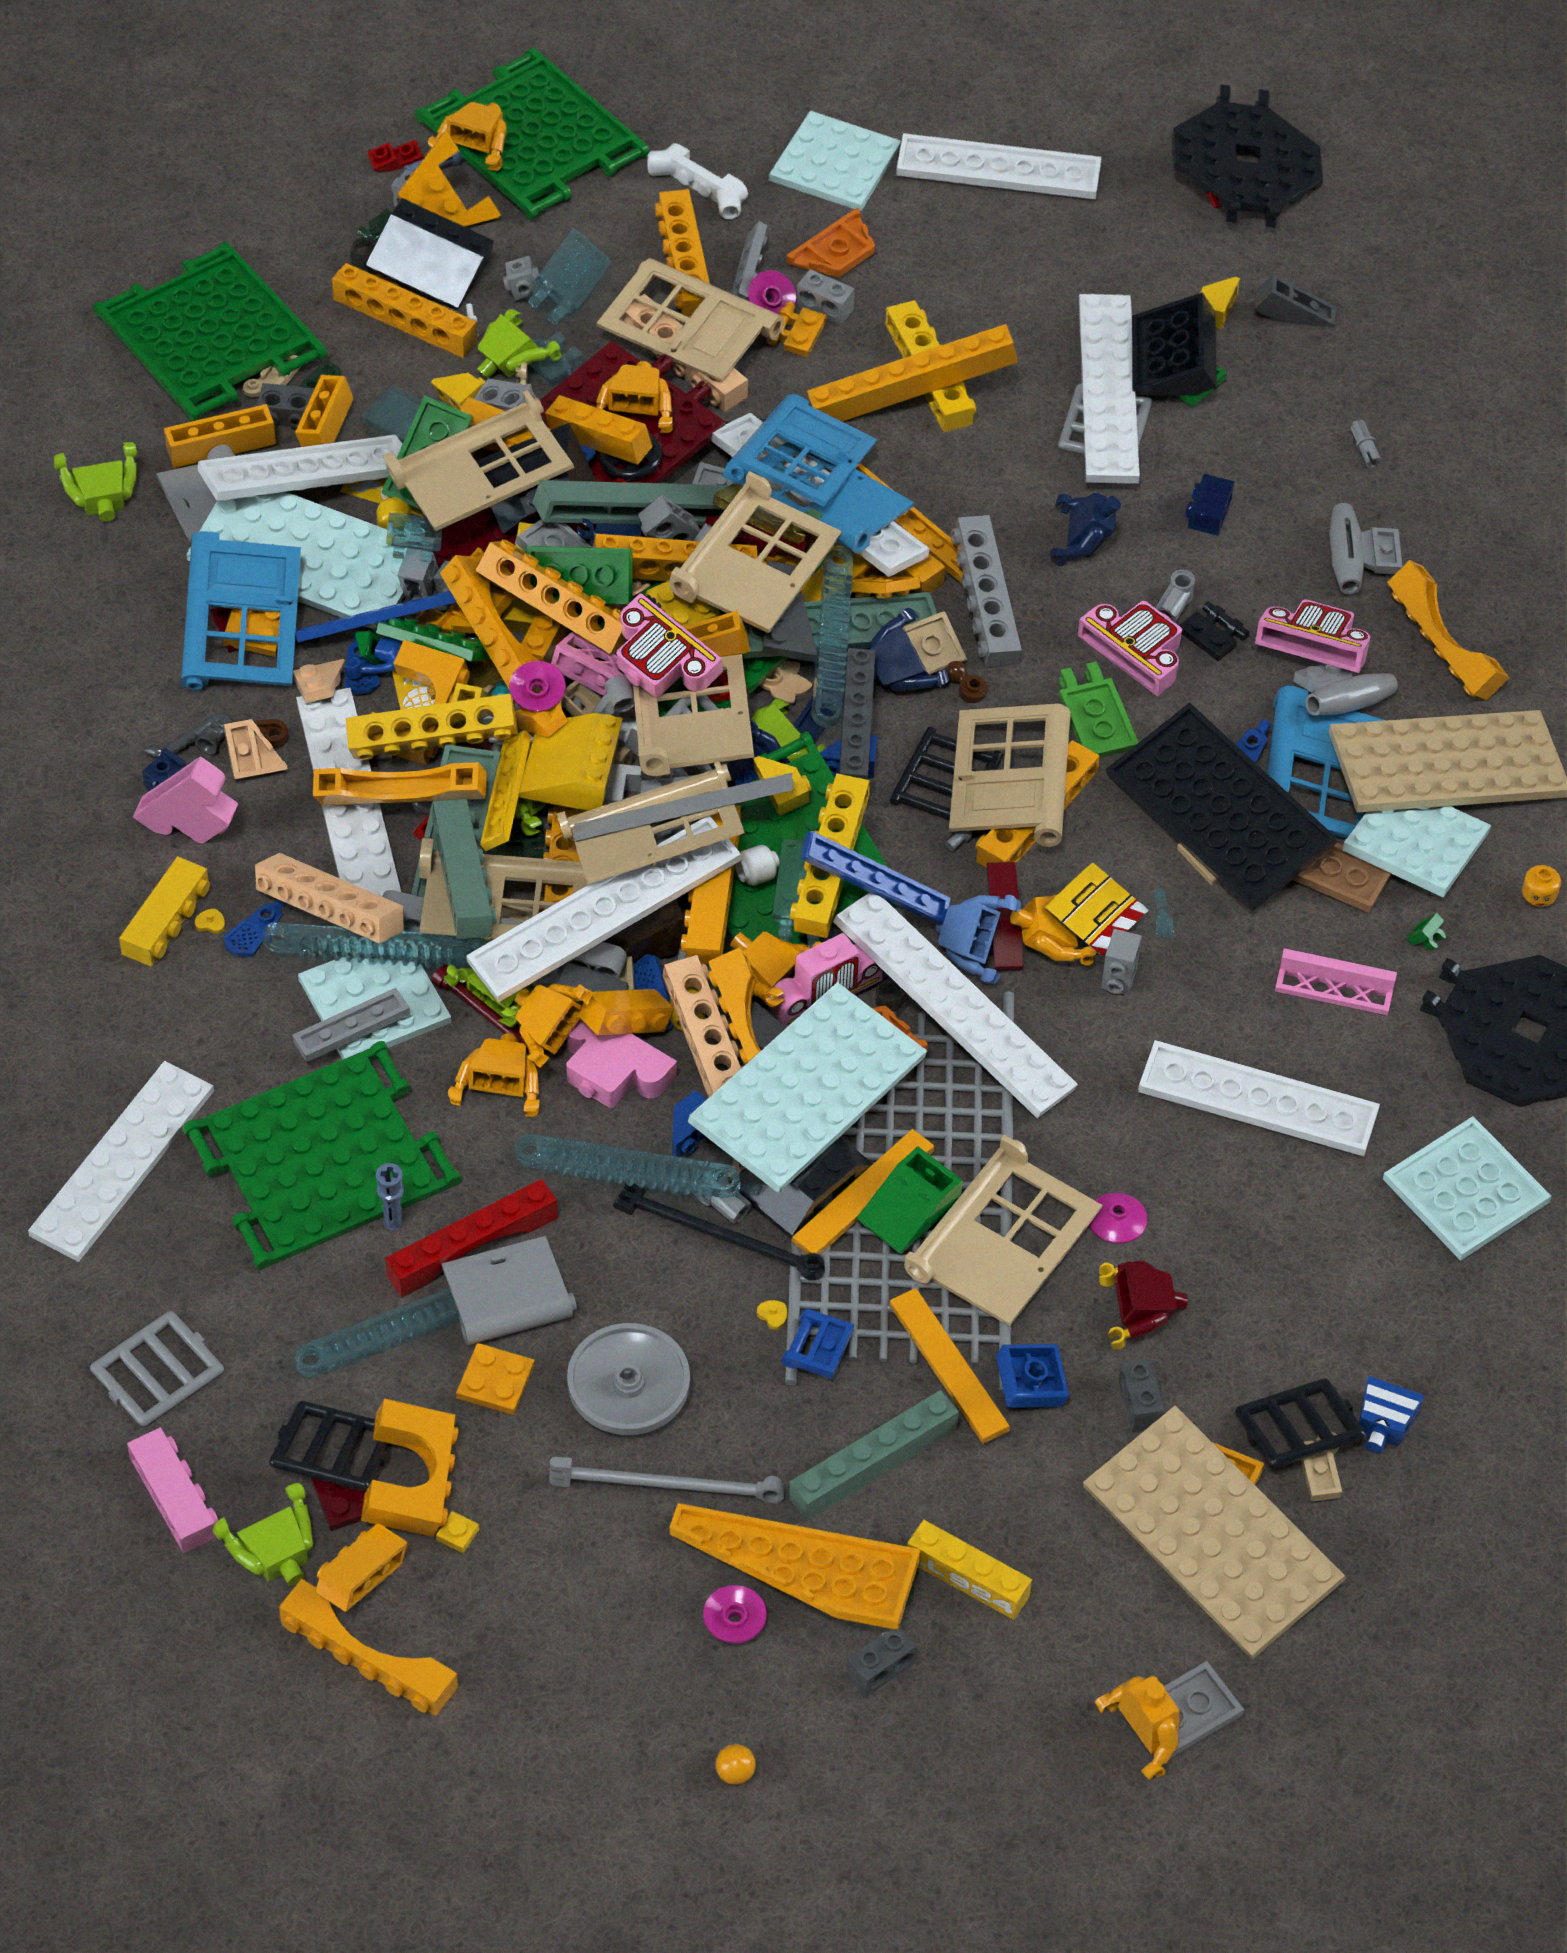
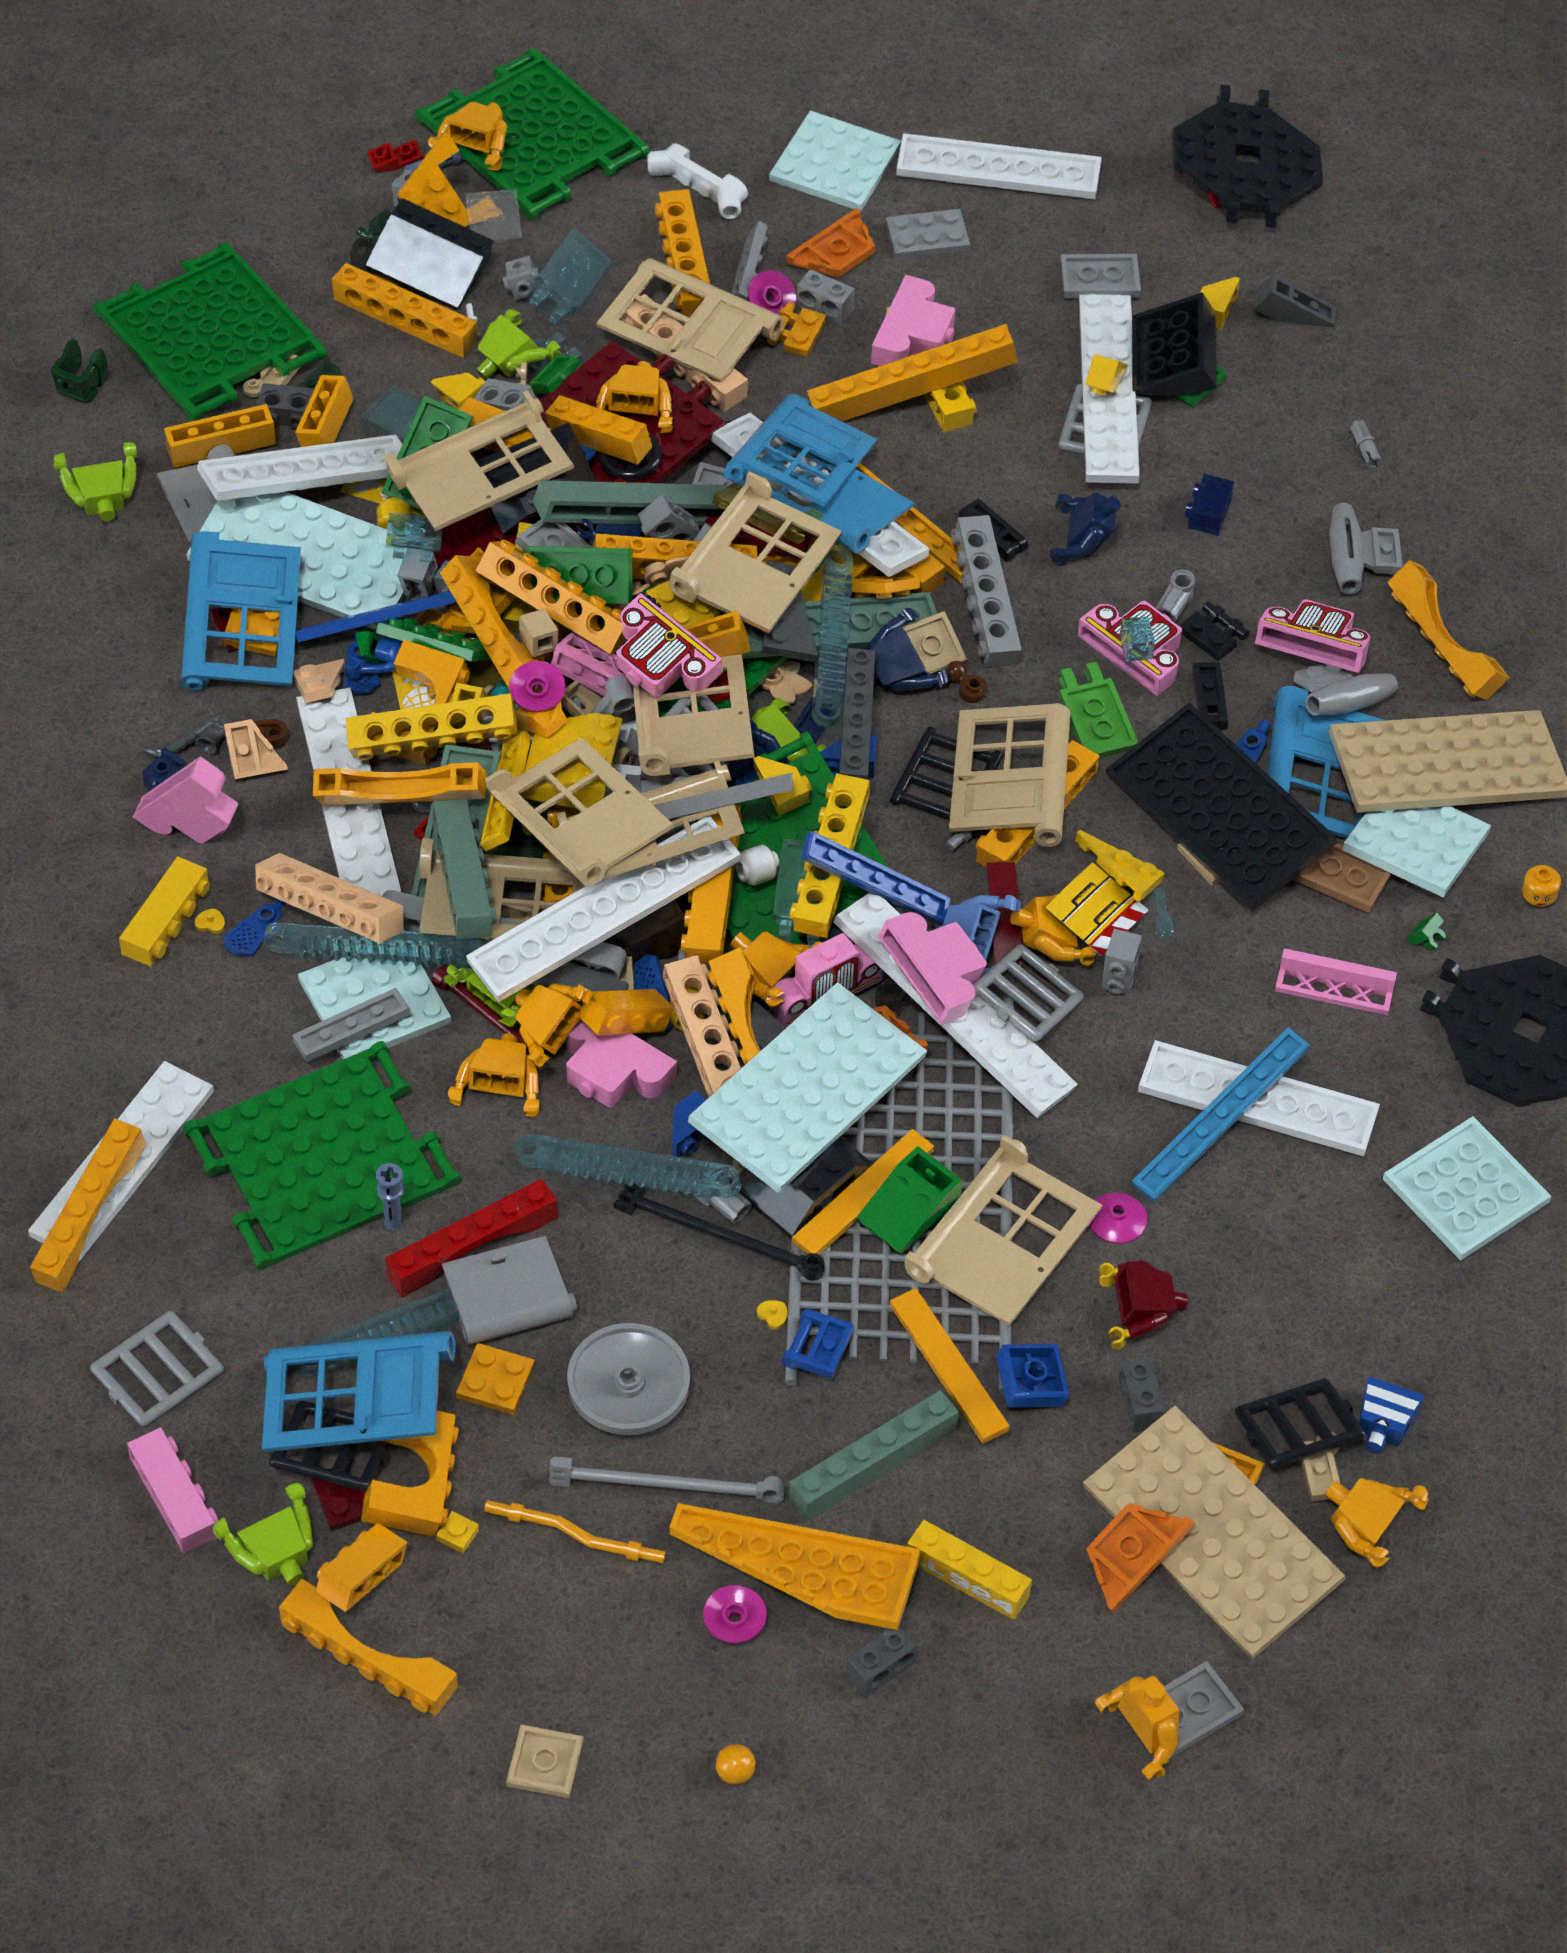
(85, 385): none -> dark green piece
(109, 1164): none -> light orange arch
(392, 1391): none -> dark azure door
(495, 215): none -> clear plate
(538, 632): none -> tan brick
(545, 1761): none -> tan tile
(554, 373): none -> green tile
(599, 833): none -> tan door
(632, 1550): none -> light orange bar
(660, 572): none -> light nougat plate
(913, 323): none -> bright pink brick
(927, 234): none -> light grey plate
(936, 963): none -> bright pink brick
(1001, 529): none -> black plate
(1049, 971): none -> light grey bar
(1100, 275): none -> light grey plate
(1105, 374): none -> yellow slope
(1121, 865): none -> yellow wing
(1133, 1548): none -> orange wing
(1137, 639): none -> clear light blue brick
(1210, 692): none -> black plate
(1220, 1115): none -> dark azure tile
(1368, 1511): none -> light orange torso

